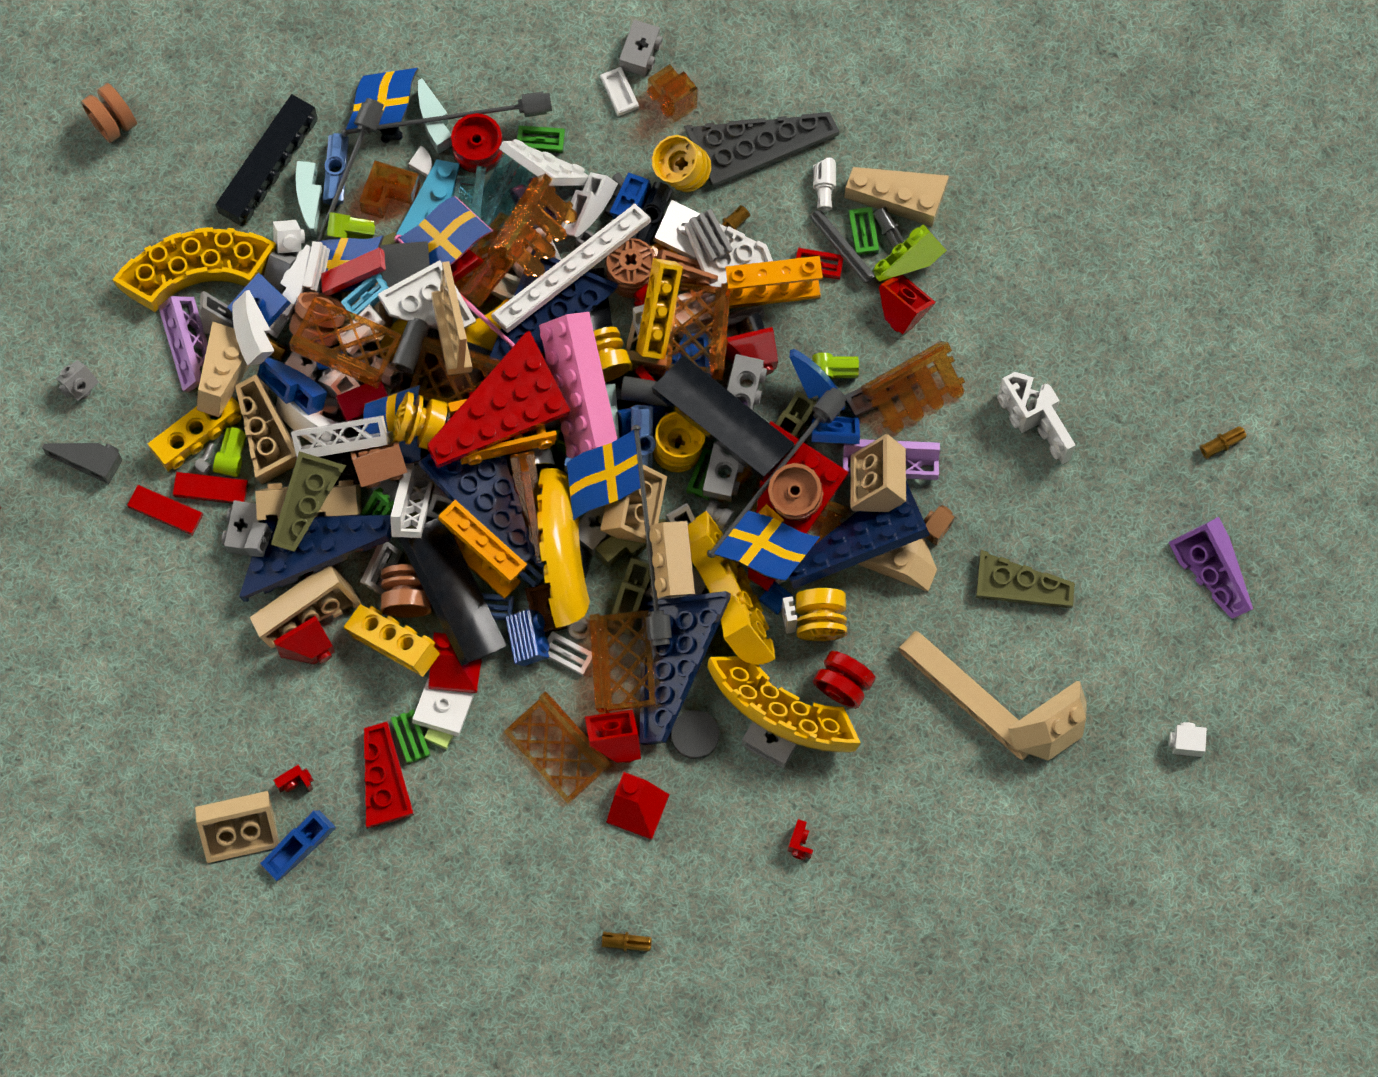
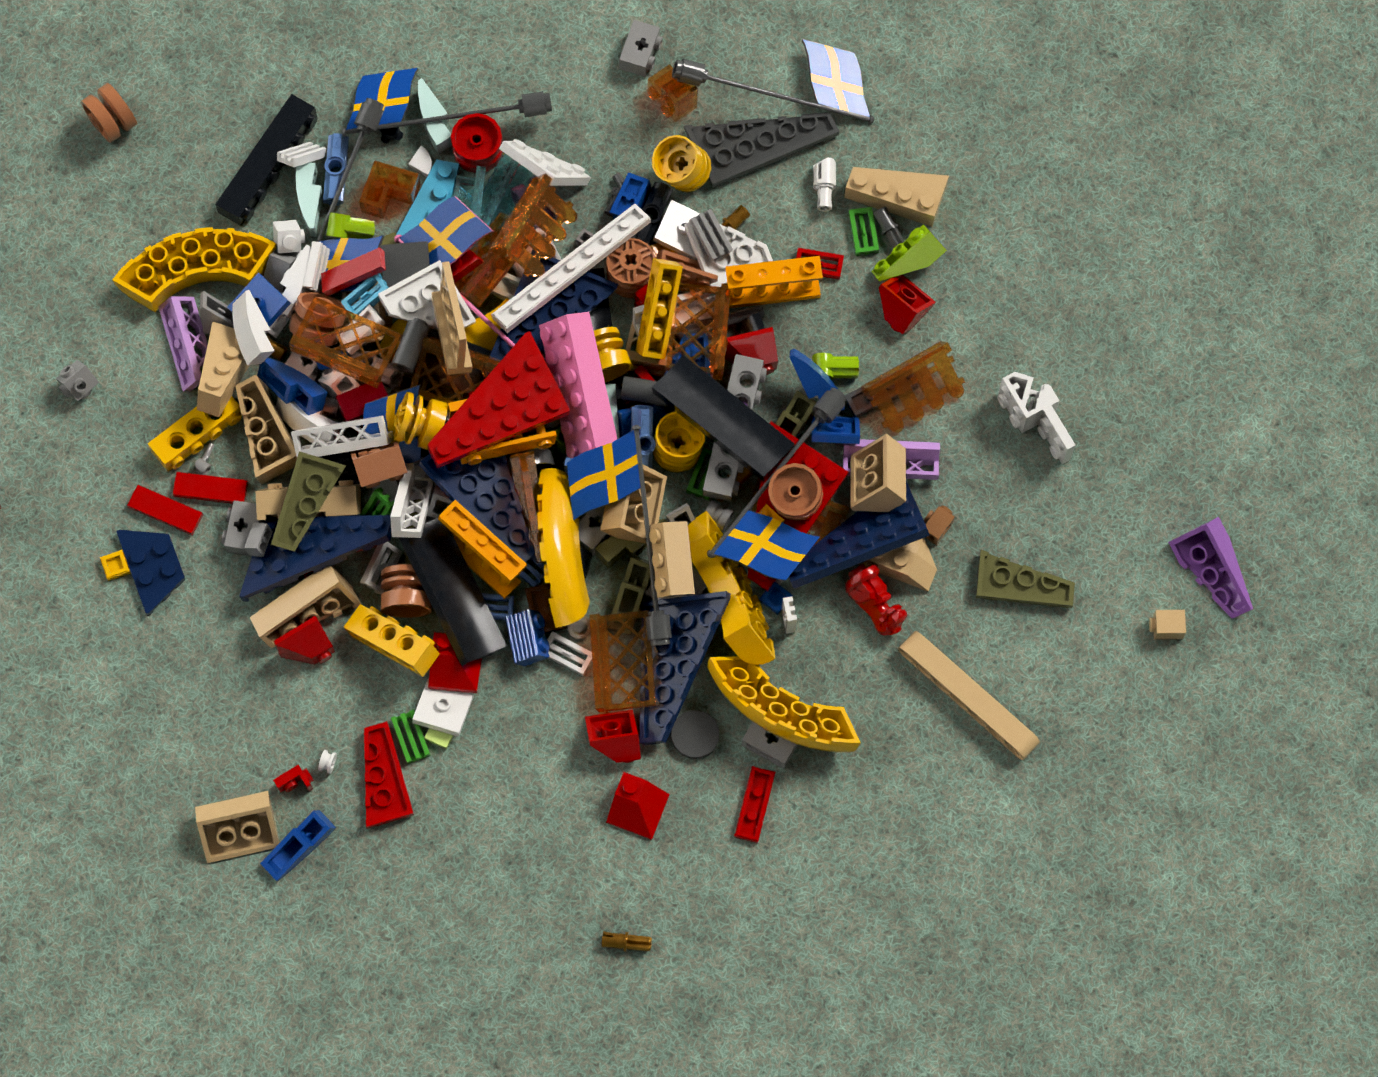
(88, 458): dark grey slope -> none
(115, 565): none -> yellow tile
(152, 565): none -> dark blue wing
(229, 458): lime piece -> none
(301, 154): none -> white tile
(327, 761): none -> white bush
(542, 131): bright green tile -> none
(569, 729): clear orange fence -> none
(590, 202): white slope -> none
(619, 91): white tile -> none
(754, 804): none -> red tile
(800, 836): red bracket -> none
(821, 614): yellow wheel -> none
(832, 73): none -> flag
(842, 246): dark grey axle -> none
(844, 679): red wheel -> none
(872, 596): none -> red animal
(1052, 724): tan wedge -> none
(1168, 624): none -> tan brick
(1188, 740): white brick -> none
(1223, 442): pearl gold axle -> none

